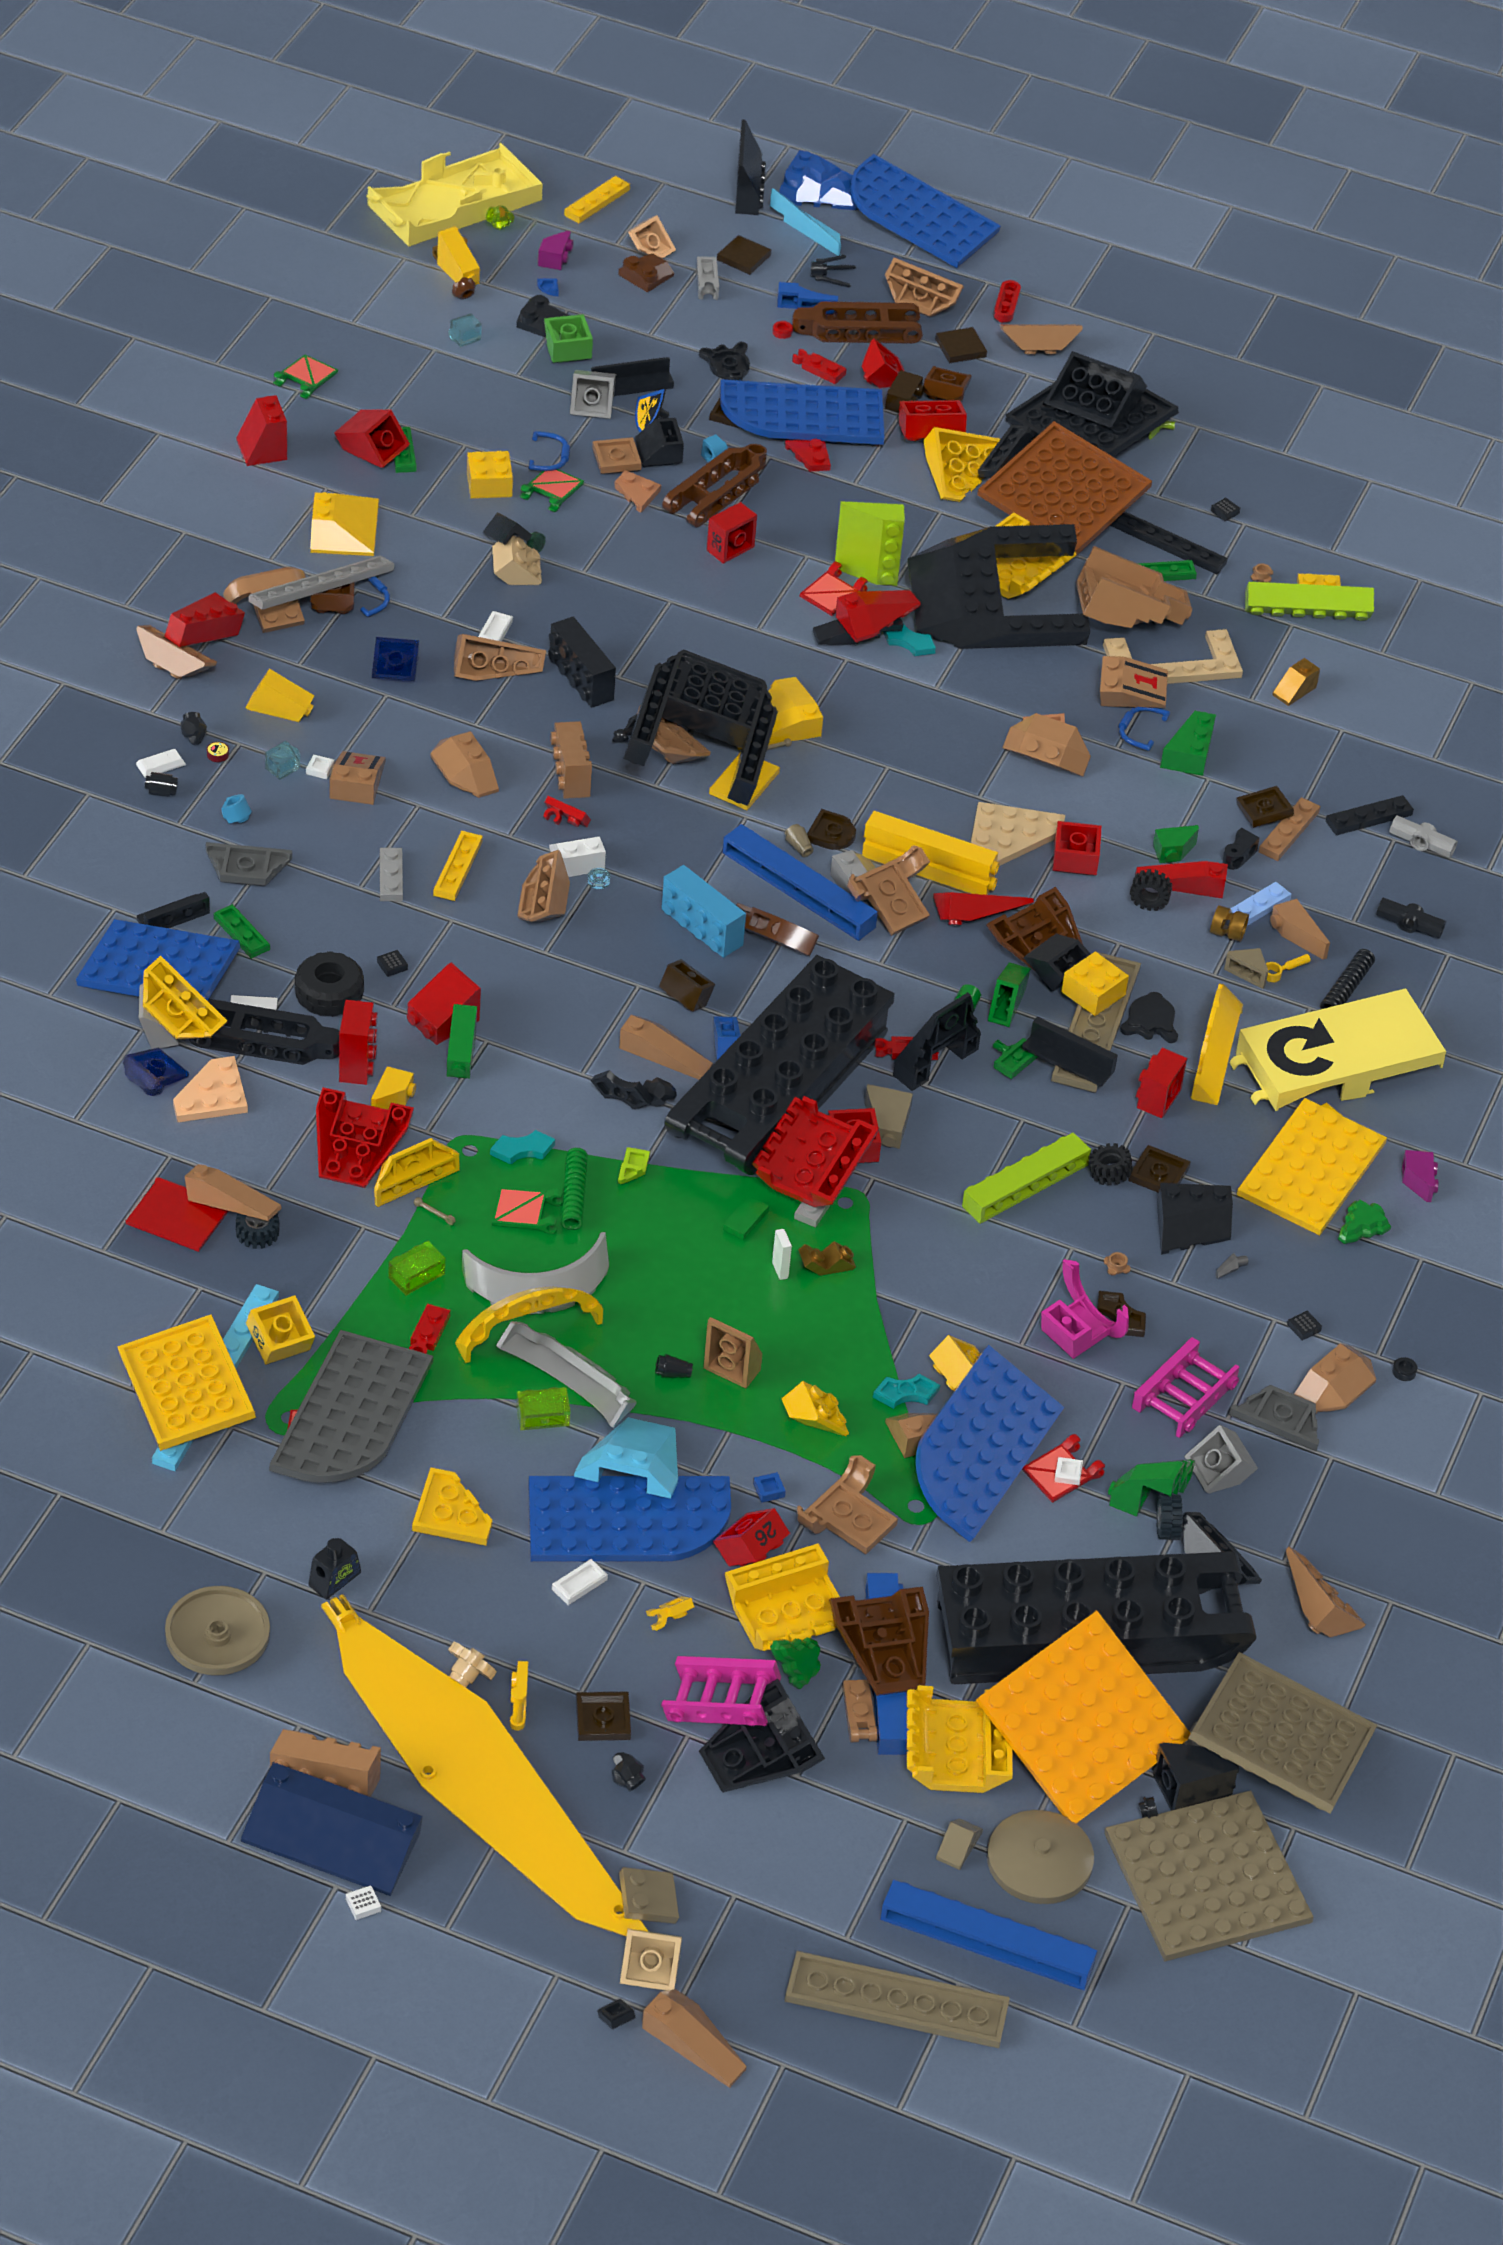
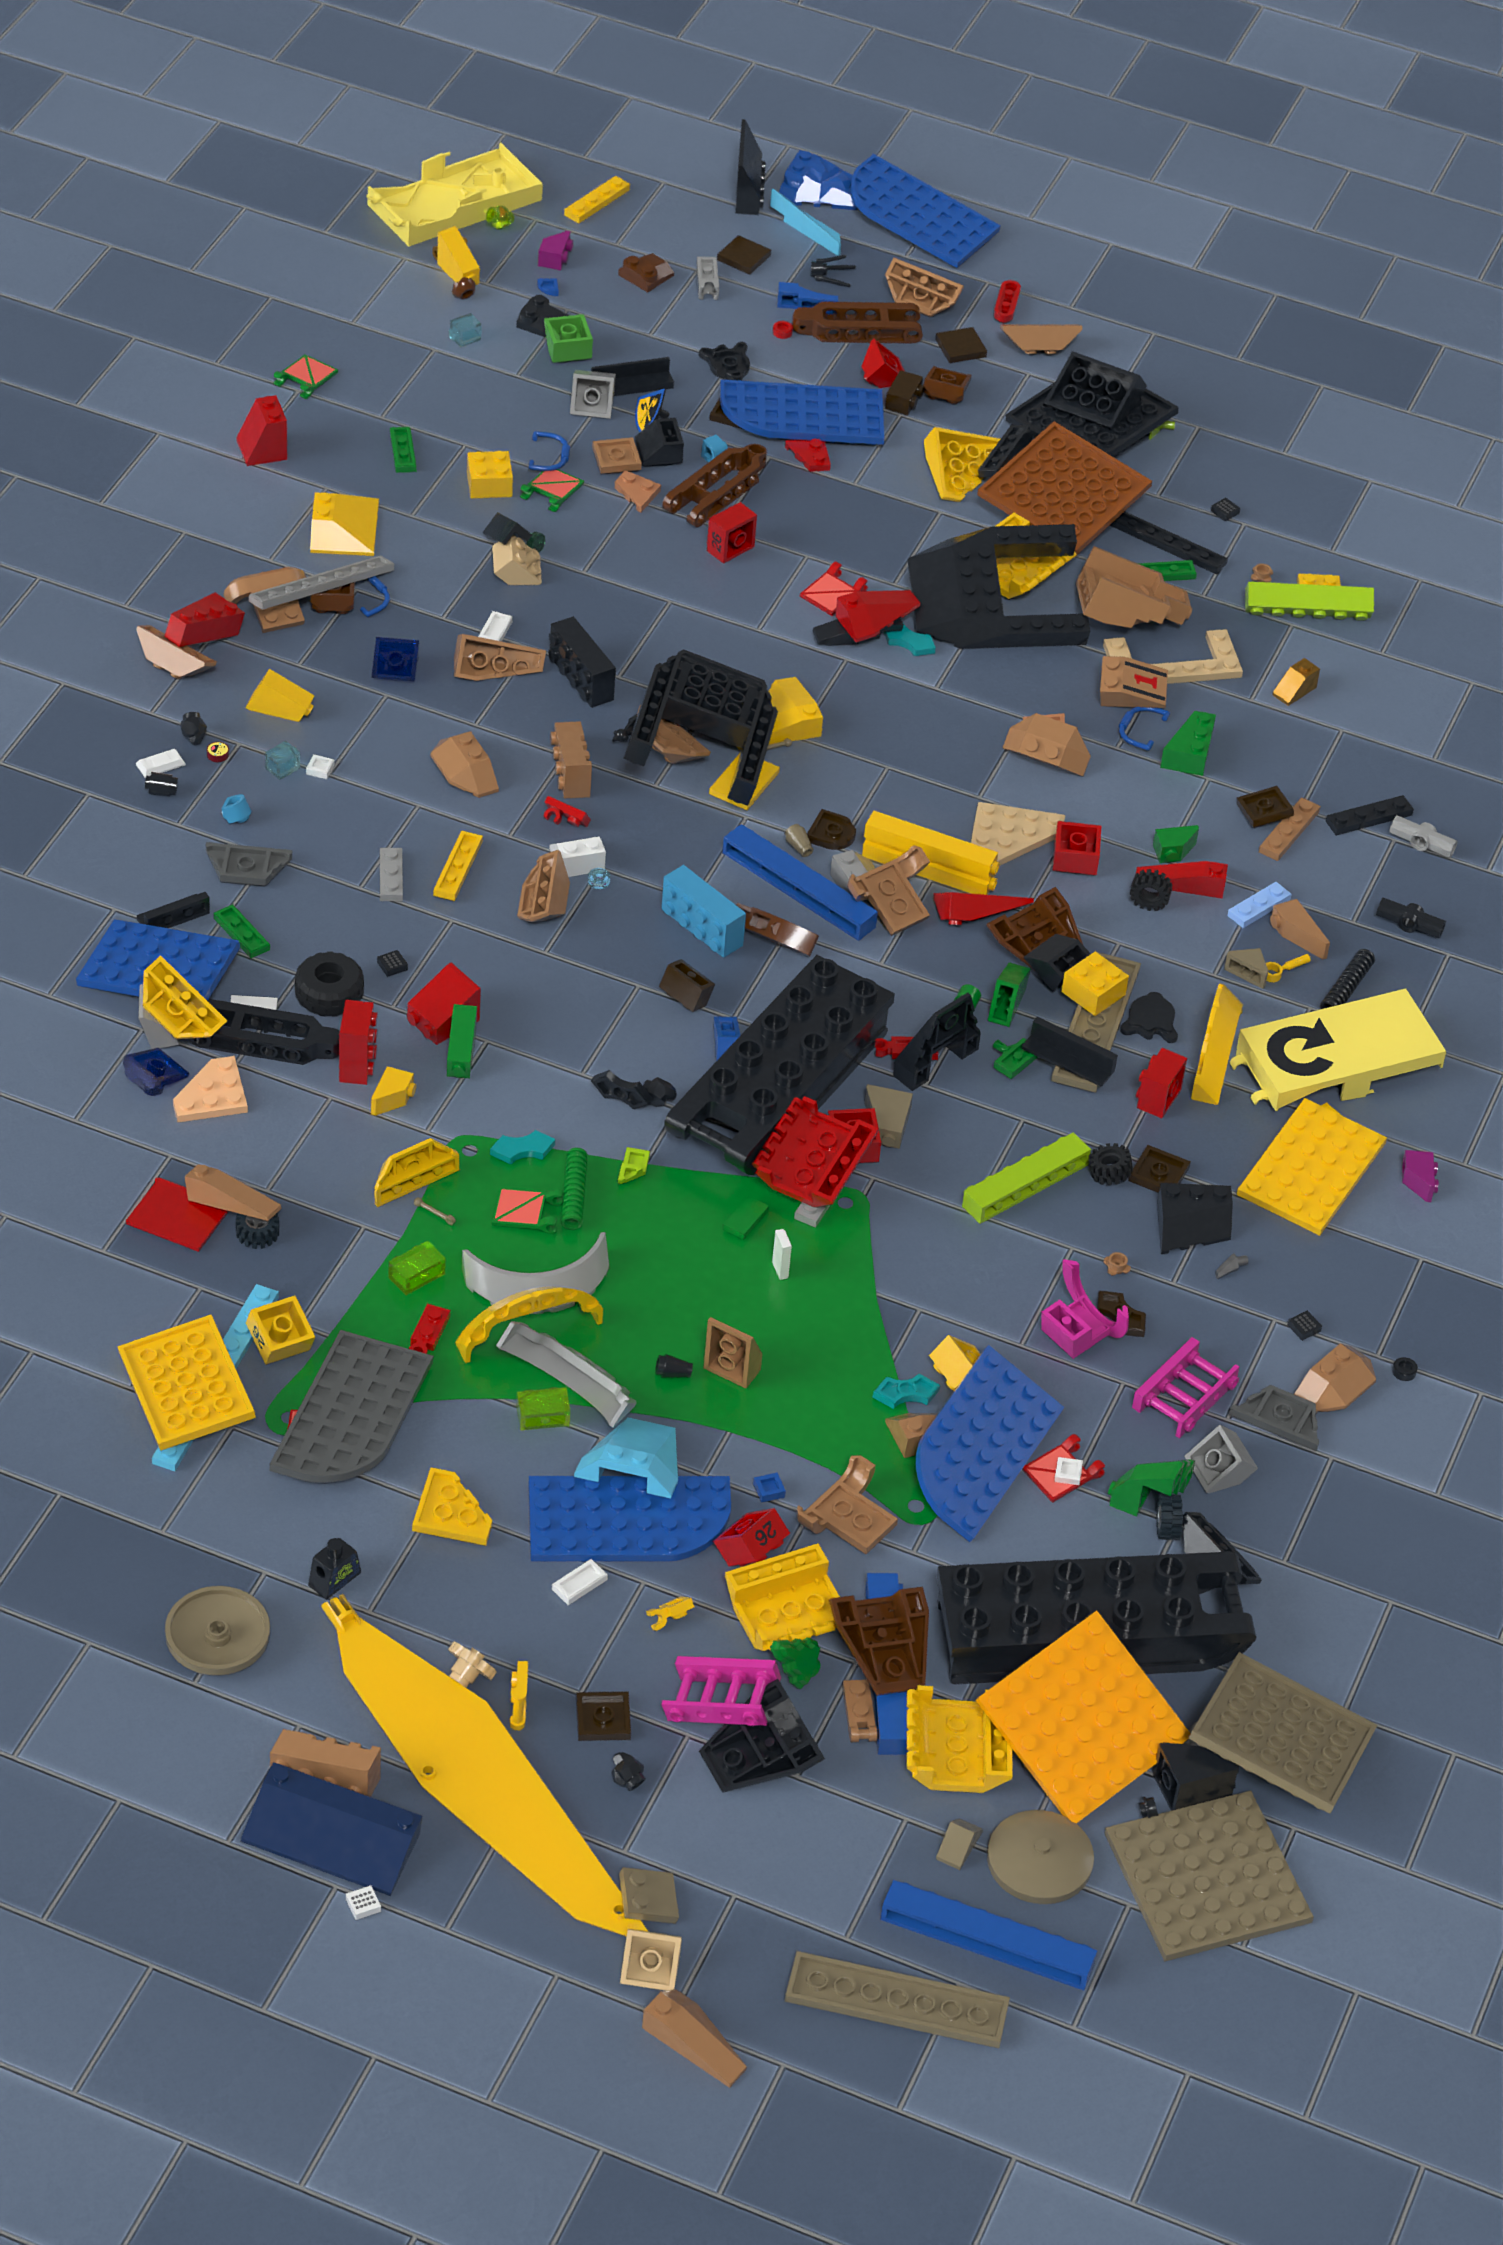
(356, 777): medium nougat slope -> none
(356, 1137): red wedge -> none
(373, 436): red slope -> none
(616, 2013): black tile -> none
(652, 238): light nougat slope -> none
(661, 1046): medium nougat wedge -> none
(815, 1408): yellow slope -> none
(819, 366): red plate -> none
(831, 1260): pearl gold slope -> none
(870, 541): lime slope -> none
(920, 417): red brick -> none
(1236, 927): pearl gold wheel -> none
(1241, 850): black leg -> none
(1320, 1600): medium nougat wedge -> none
(1363, 1221): green rock -> none

